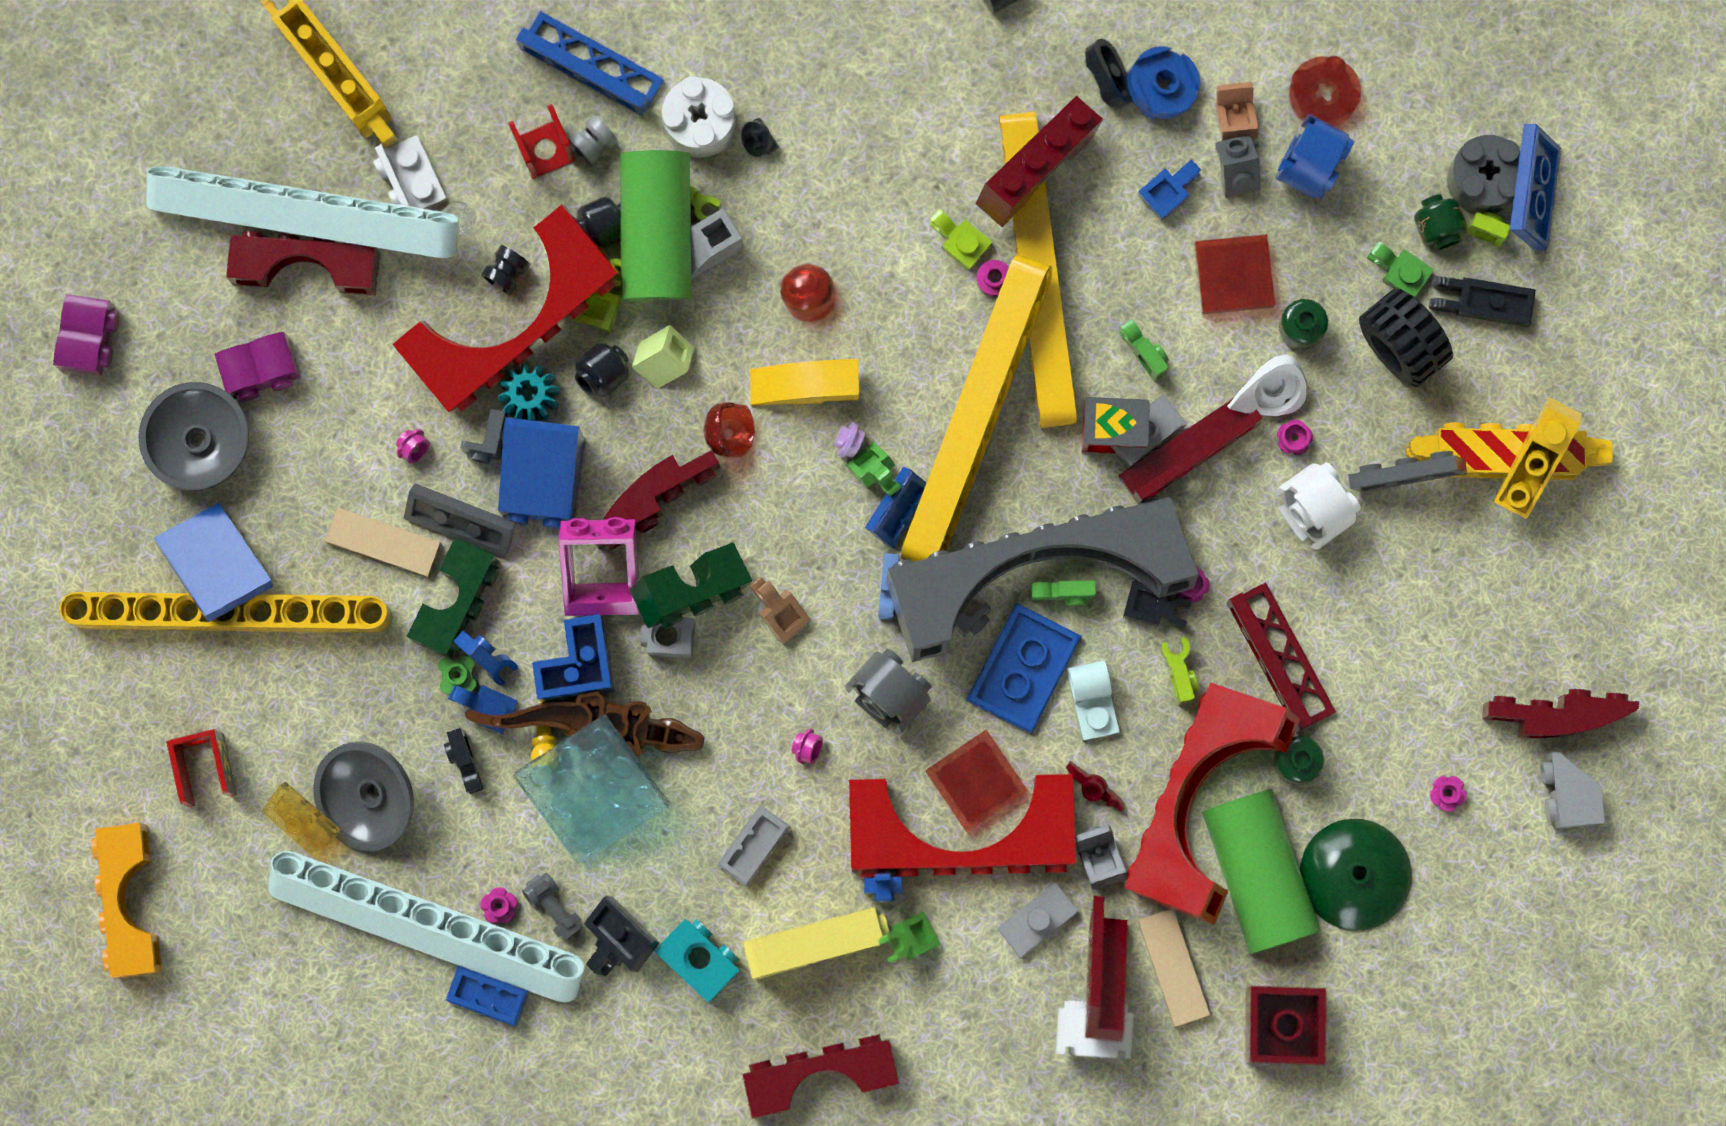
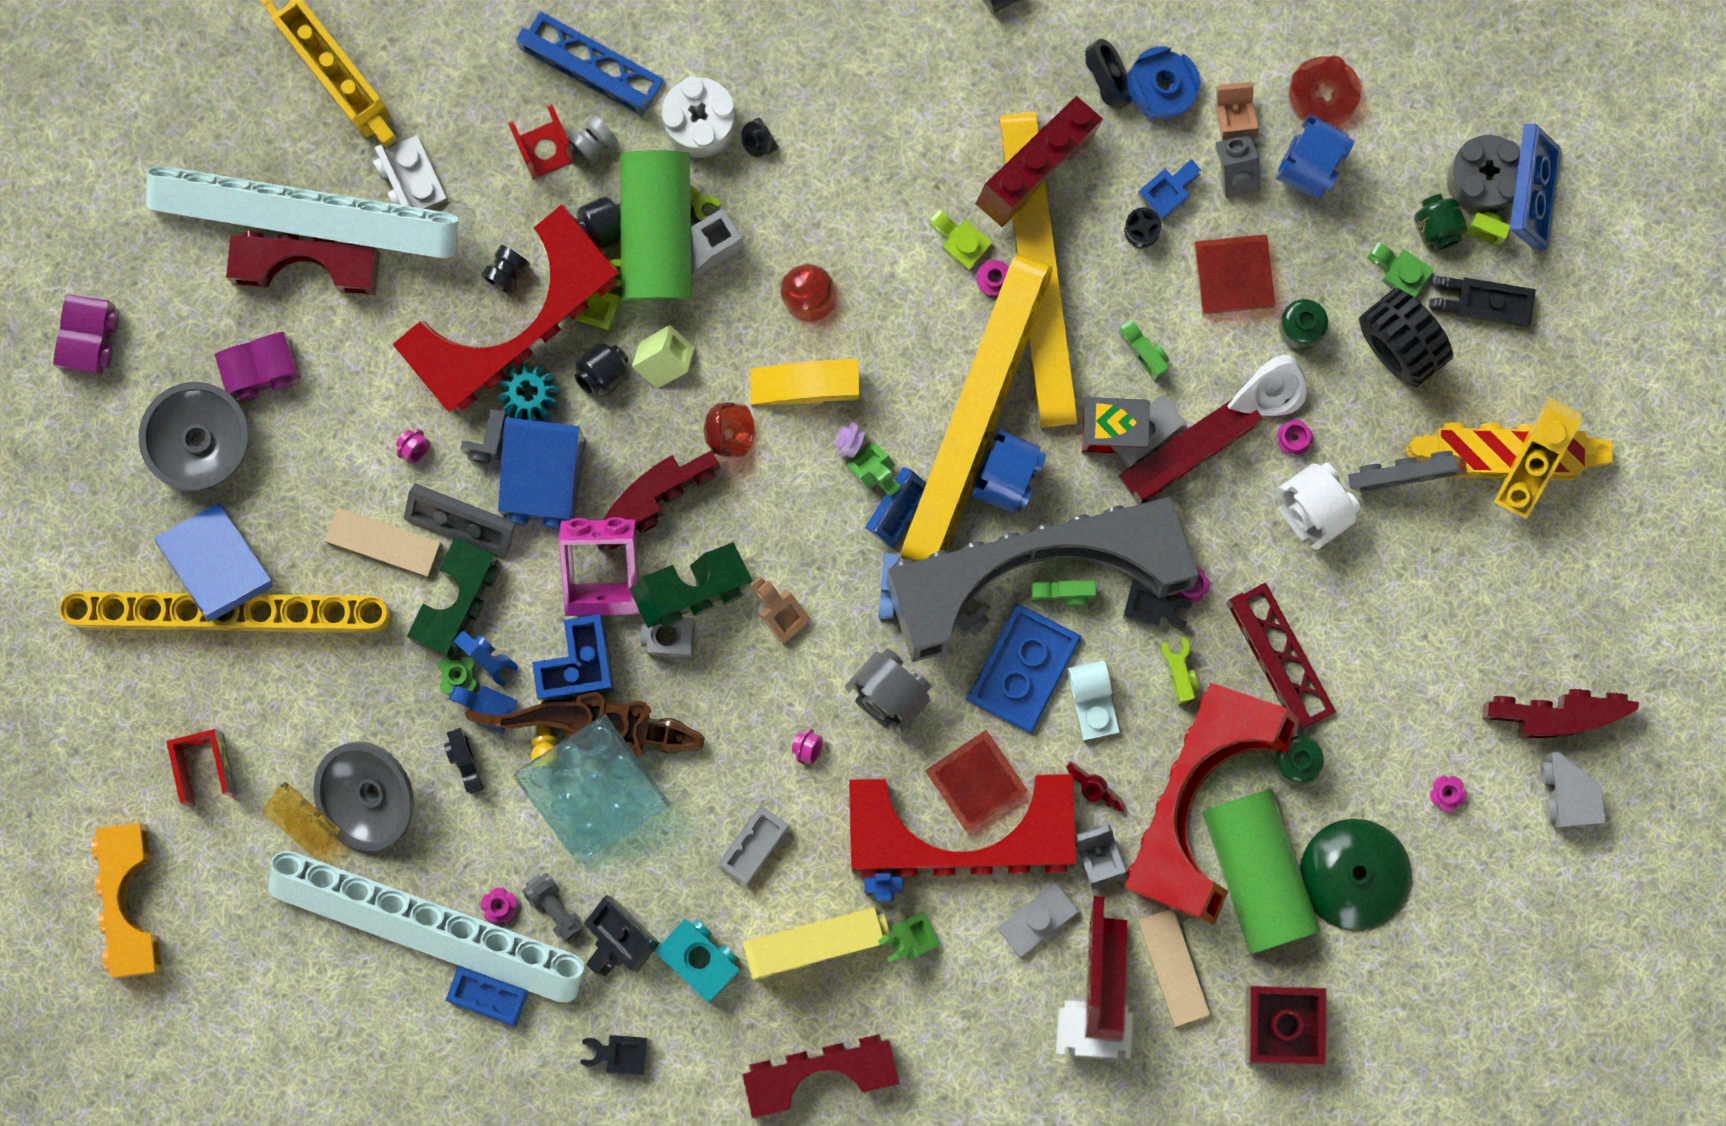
(622, 1054): none -> black plate
(1007, 473): none -> blue brick
(1141, 220): none -> black wheel

